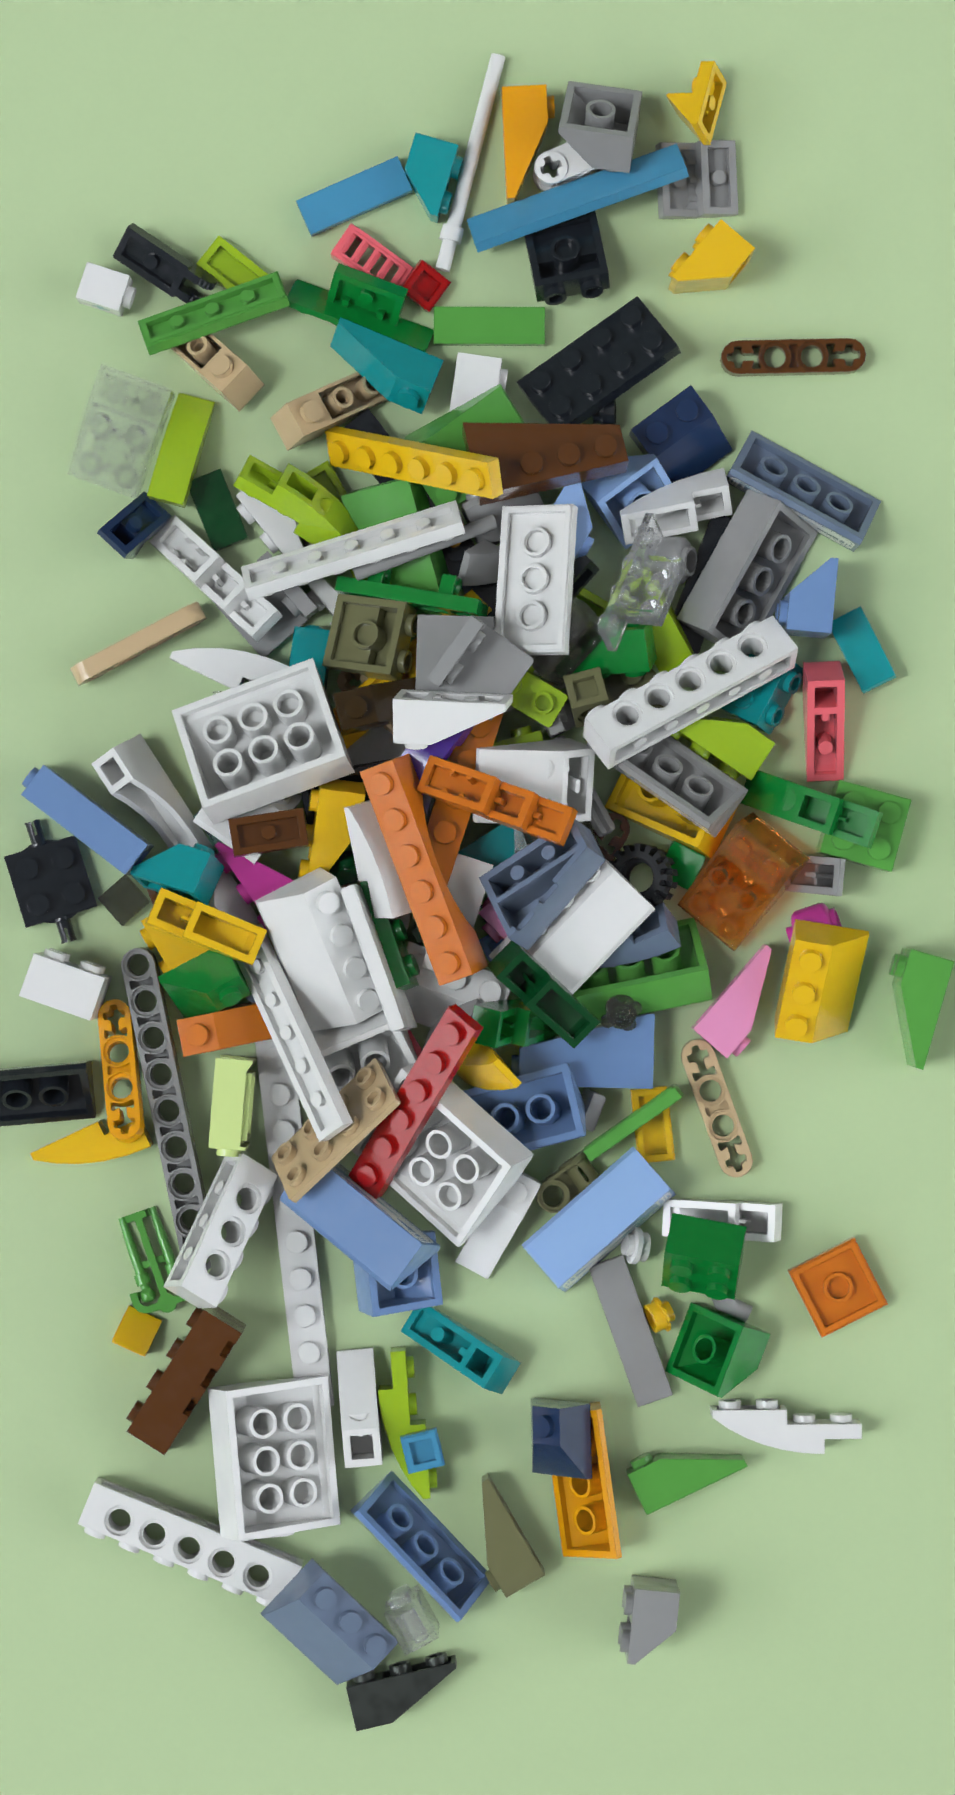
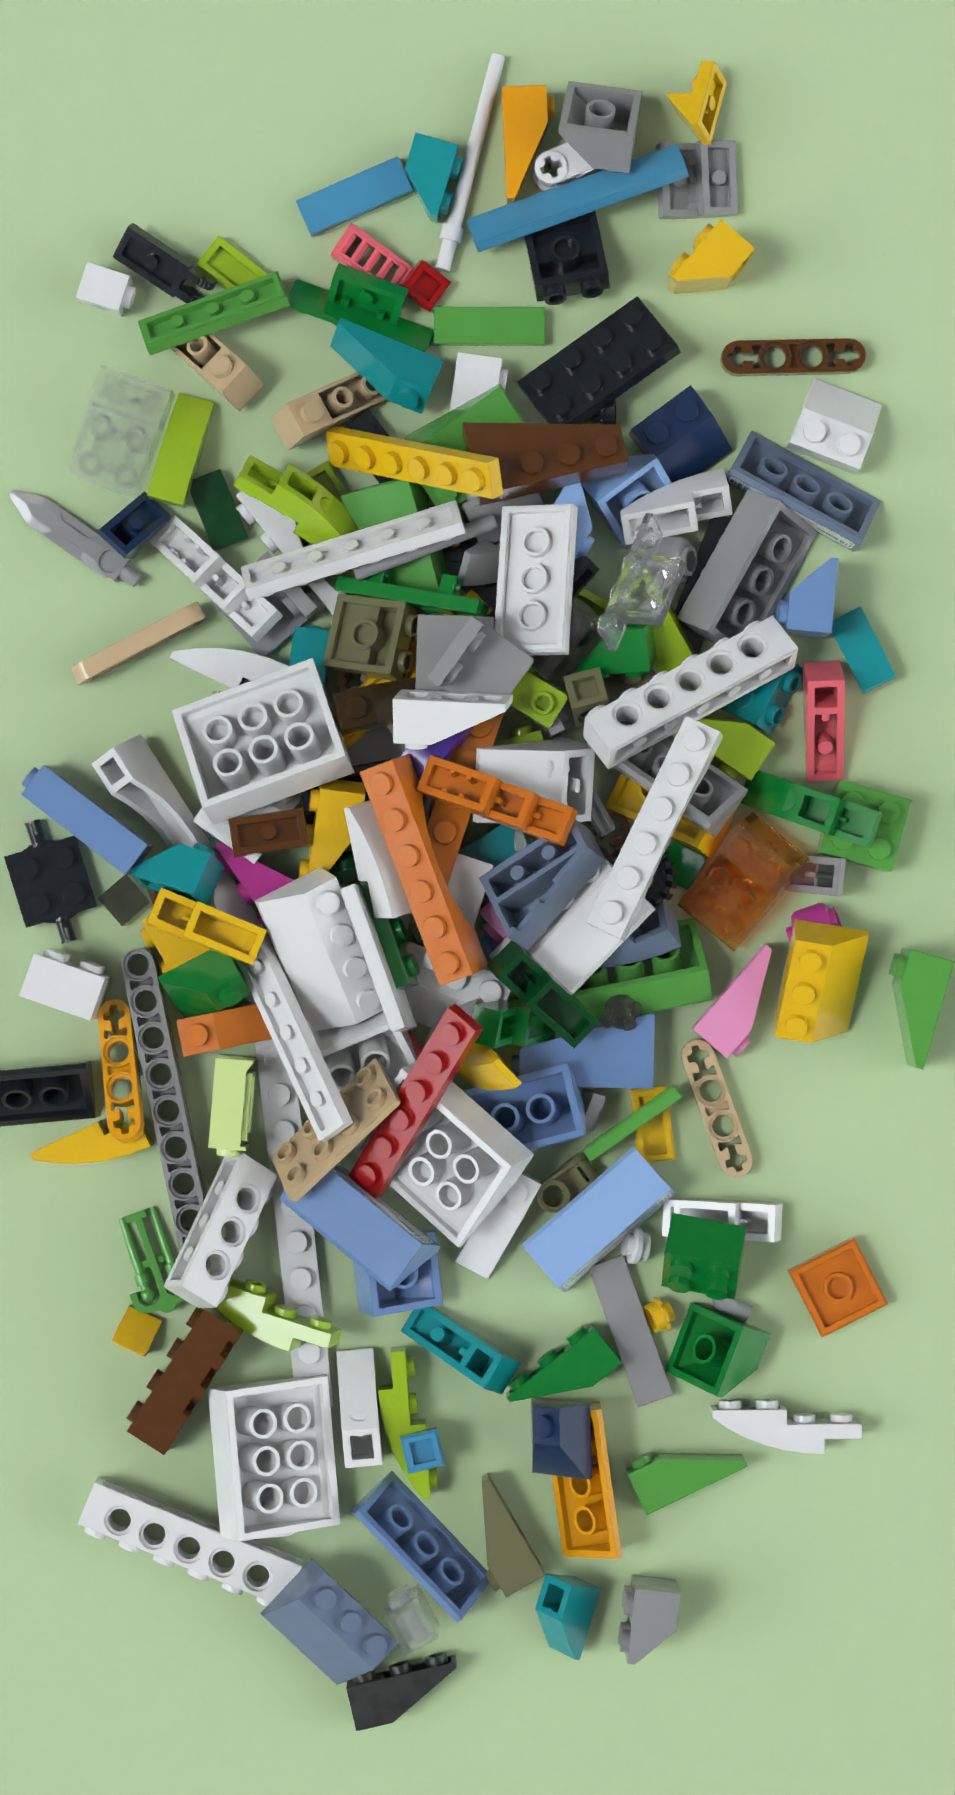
(74, 537): none -> light grey piece
(253, 1310): none -> lime slope
(566, 1612): none -> teal slope
(574, 1367): none -> green slope
(653, 828): none -> white arch
(834, 426): none -> white slope

